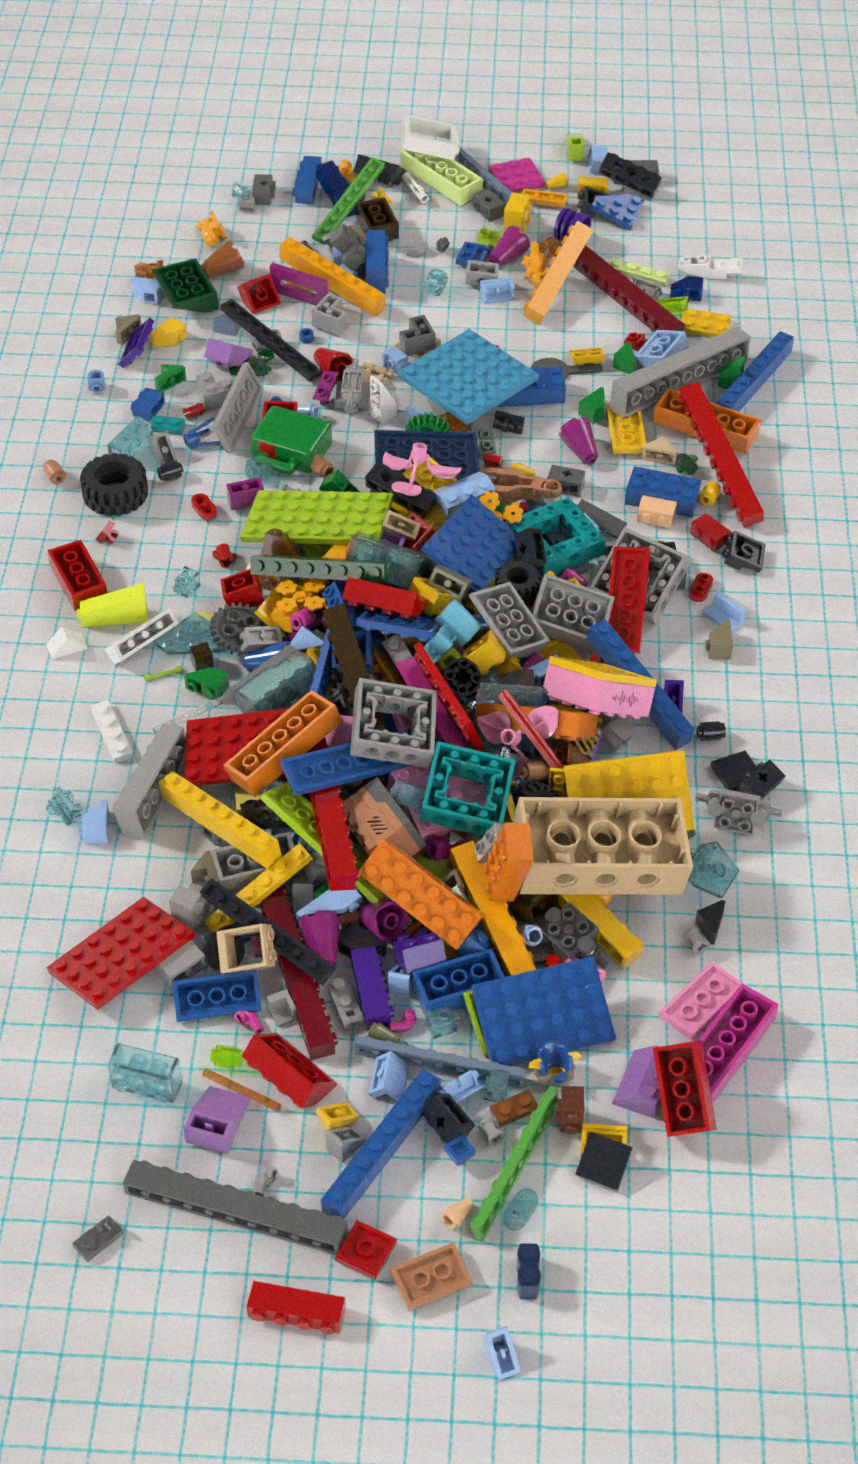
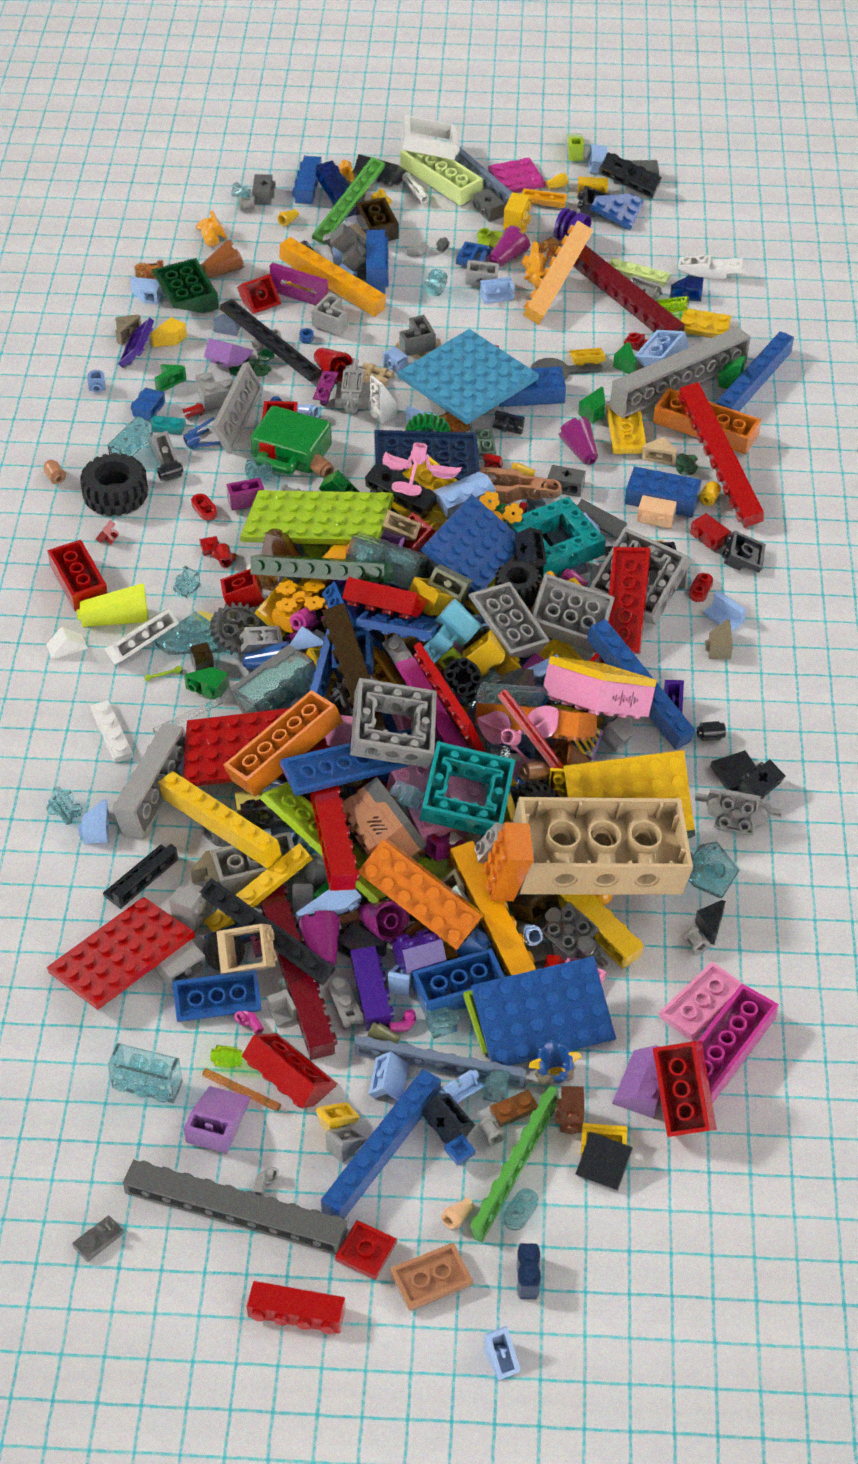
(141, 875): none -> black fence
(208, 545): none -> red plate
(287, 217): none -> yellow cone

